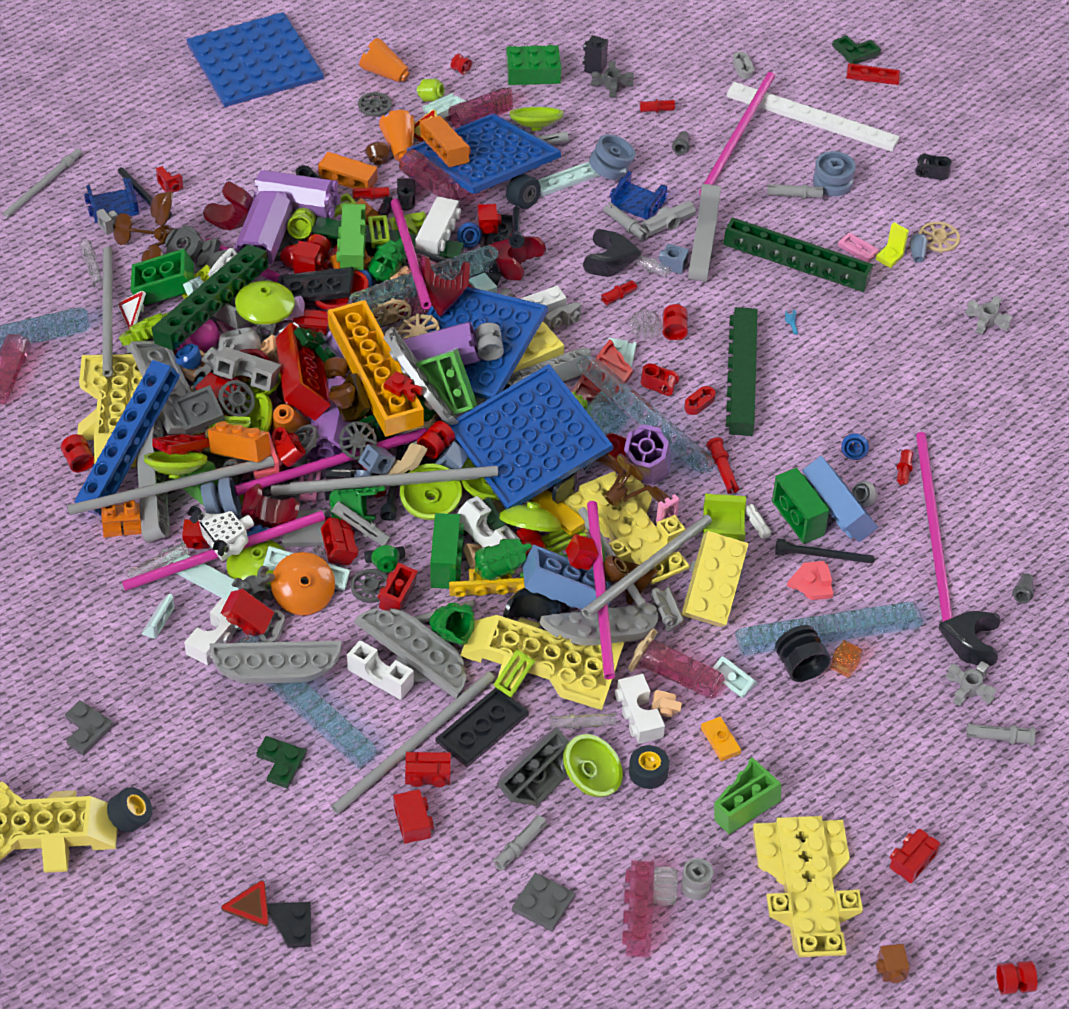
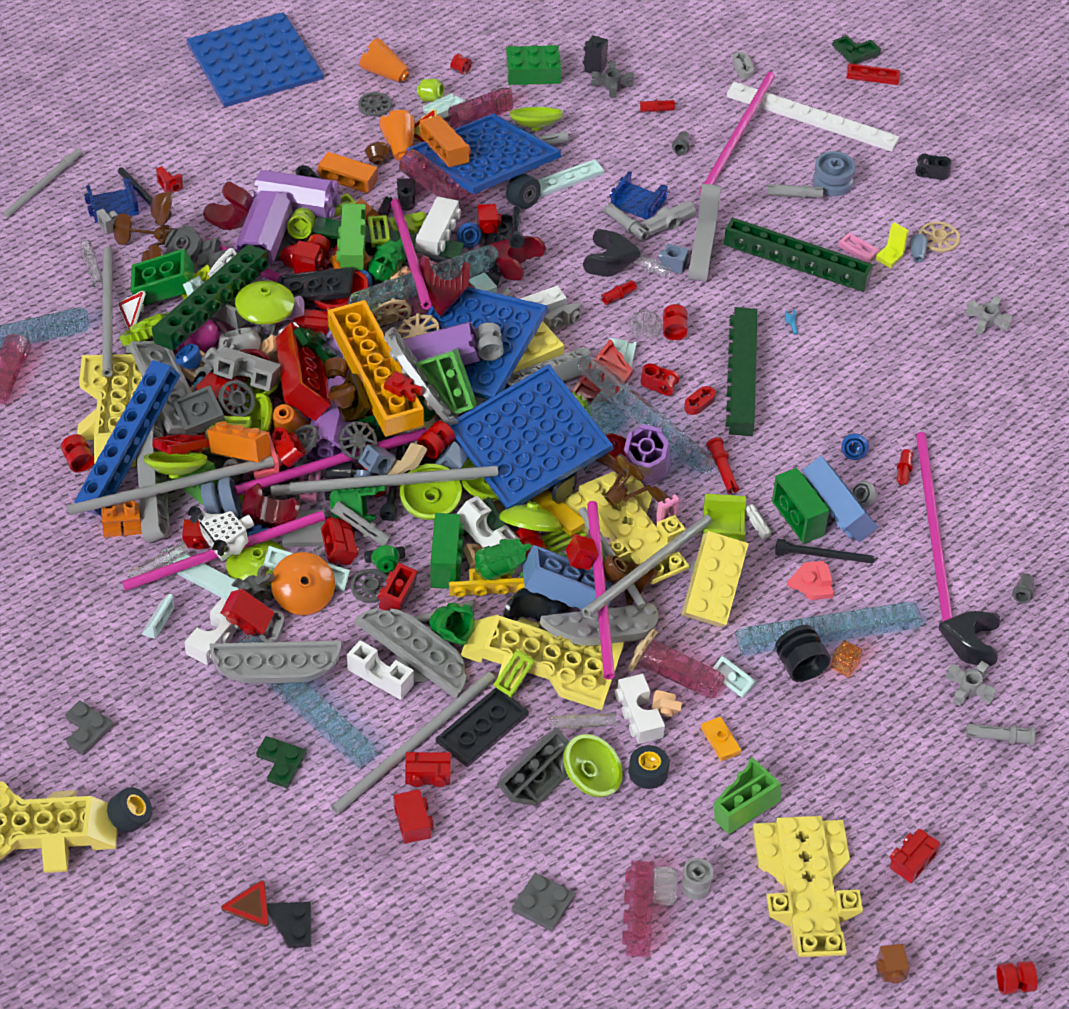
(372, 192): red axle -> none
(515, 847): light grey pin -> none
(612, 157): sand blue wheel -> none
(667, 608): light grey hinge -> none

